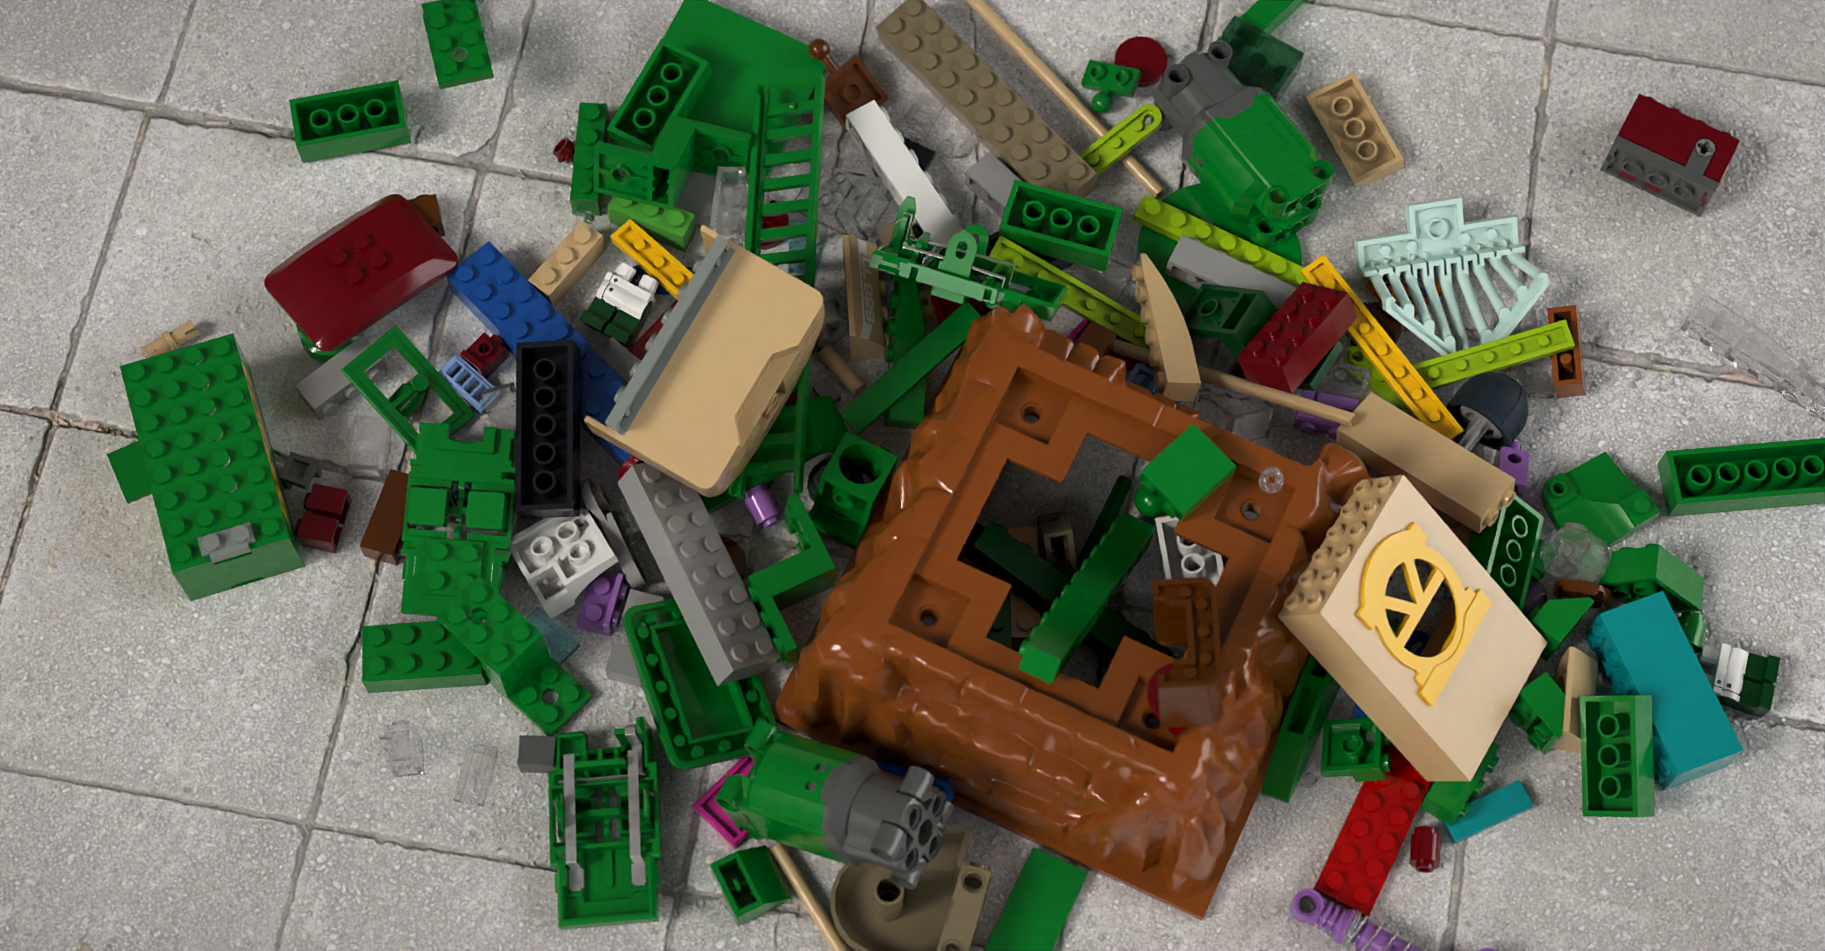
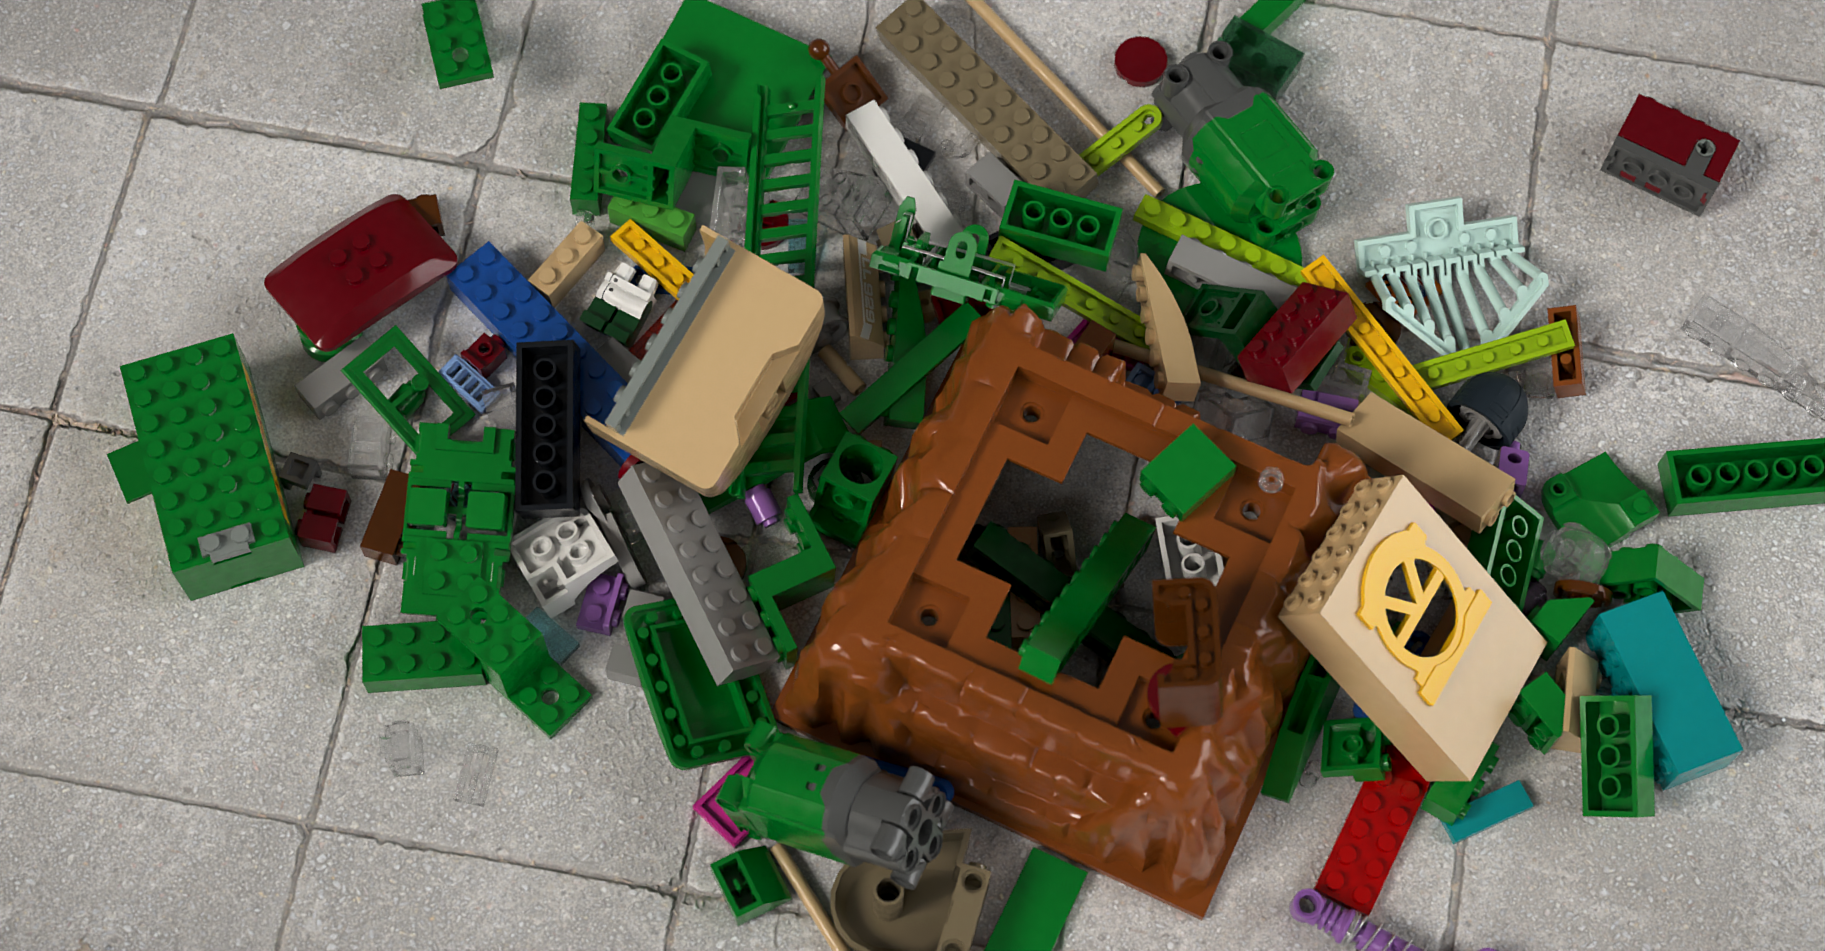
(170, 340): tan pin -> none
(349, 121): green brick -> none
(536, 754): dark grey panel -> none
(564, 150): dark red plate -> none
(608, 879): green piece -> none
(1106, 516): dark green axle -> none
(1109, 80): green plate -> none
(1147, 505): green piece -> none
(1355, 130): tan slope -> none
(1425, 849): dark red brick -> none
(1694, 628): green brick -> none
(1741, 678): hips -> none

